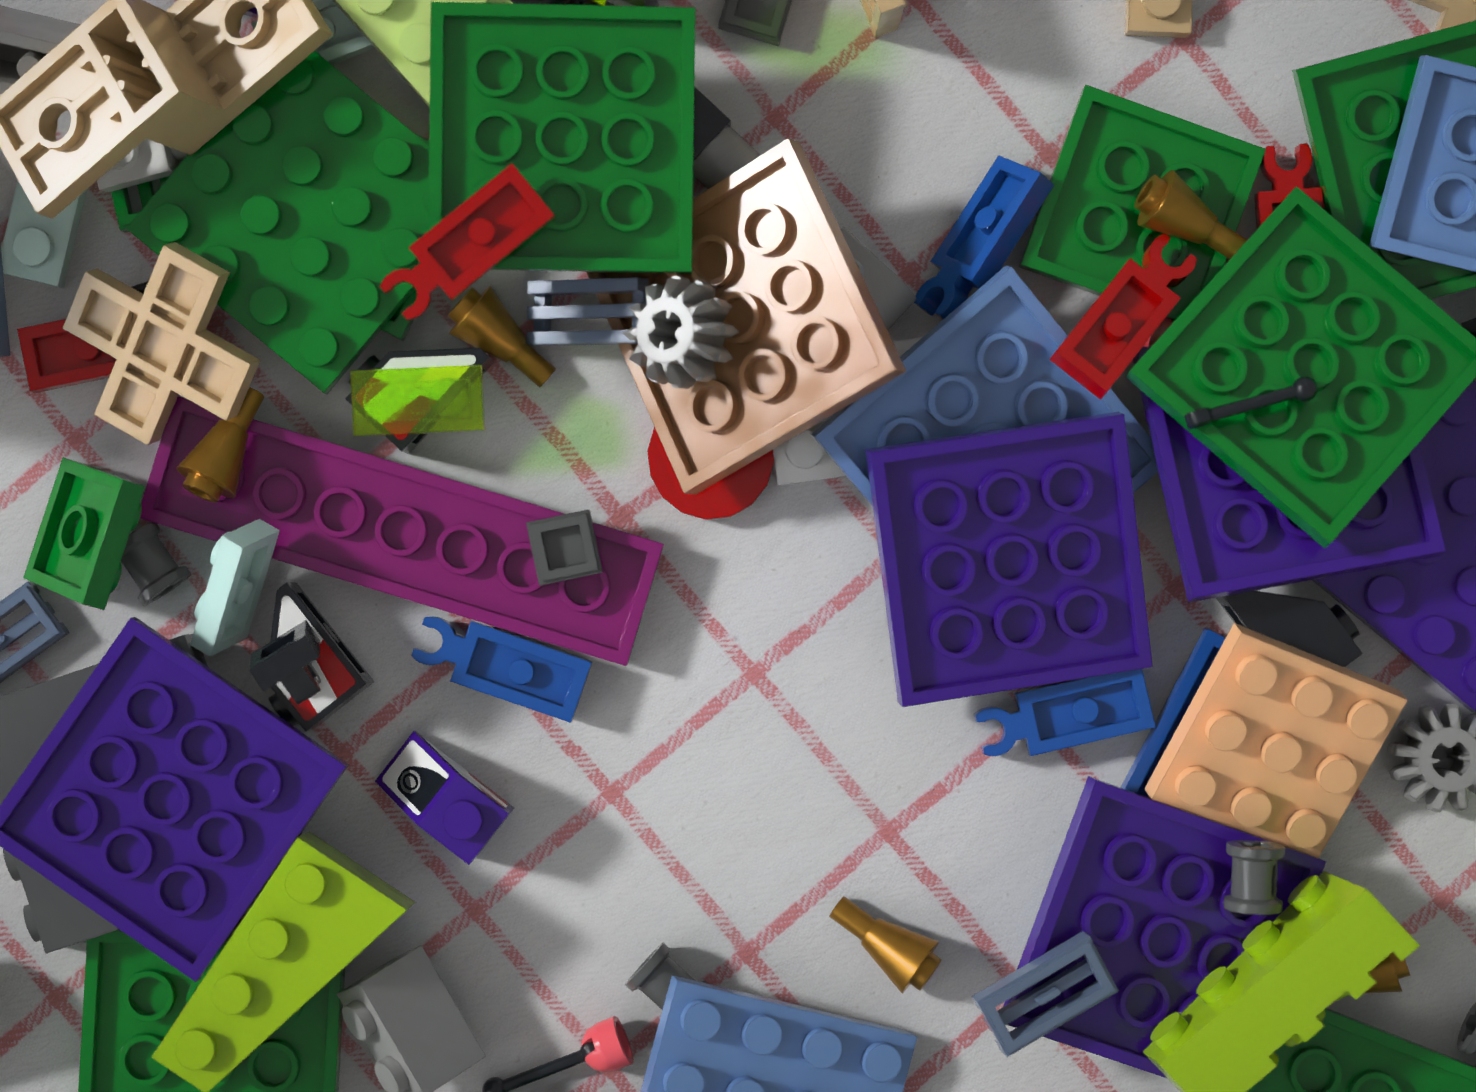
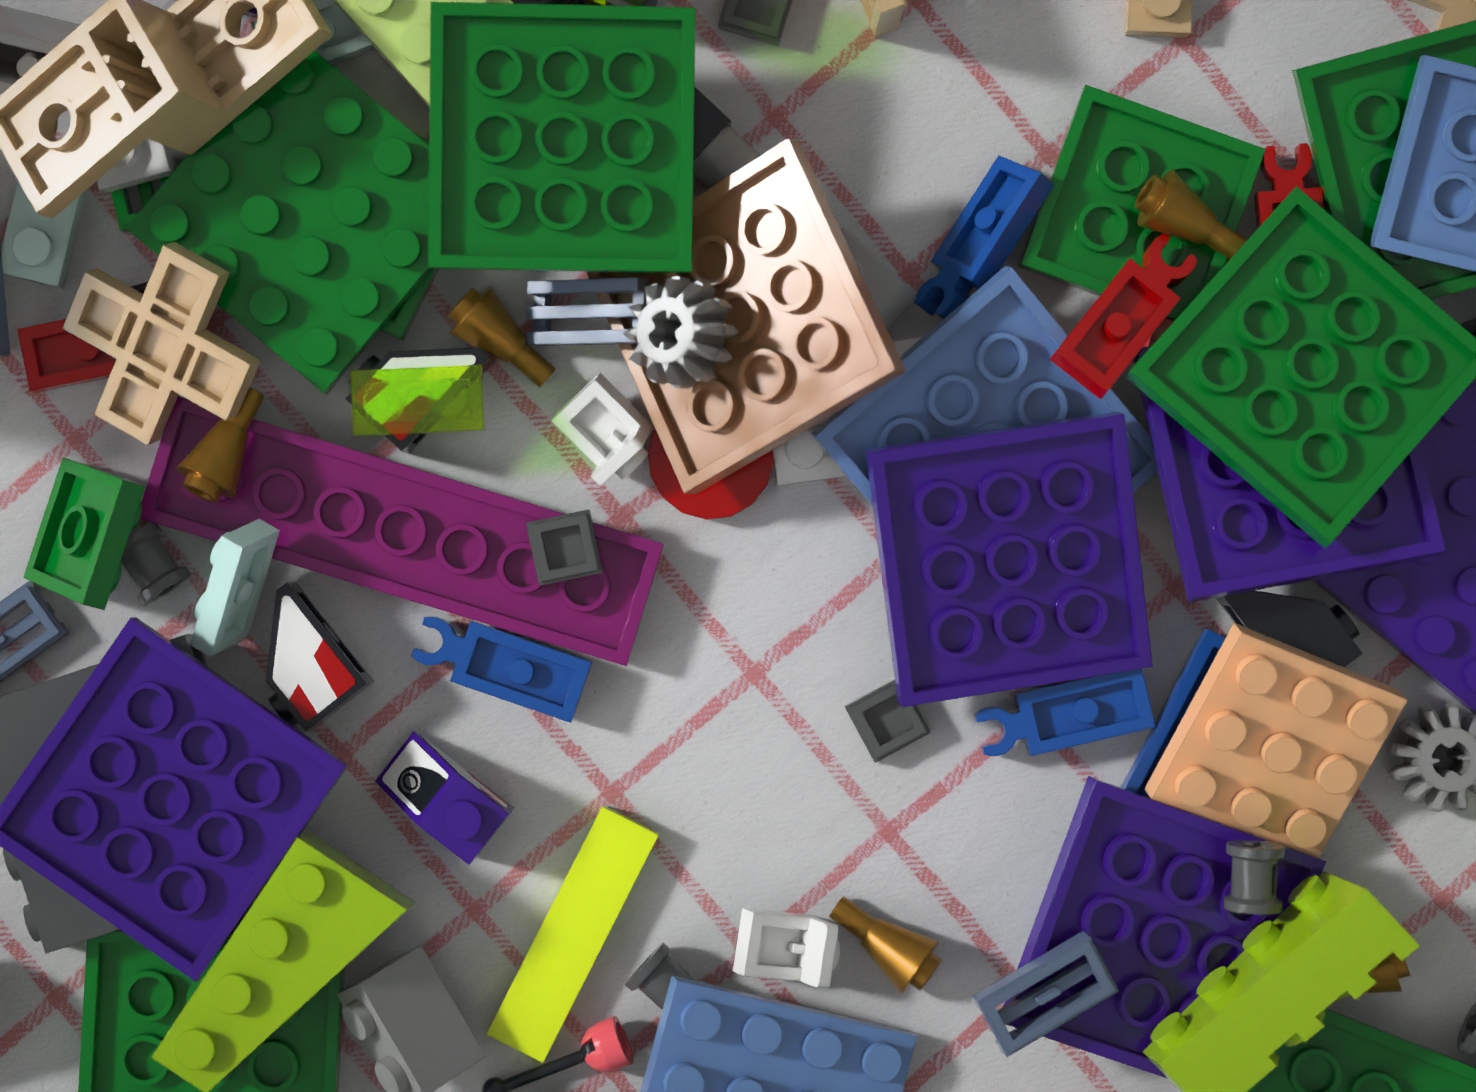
(289, 661): black tile -> none
(472, 239): red plate -> none
(572, 933): none -> neon yellow tile
(605, 429): none -> white bracket
(786, 947): none -> white bracket
(884, 722): none -> dark grey tile
(1302, 389): black hinge -> none

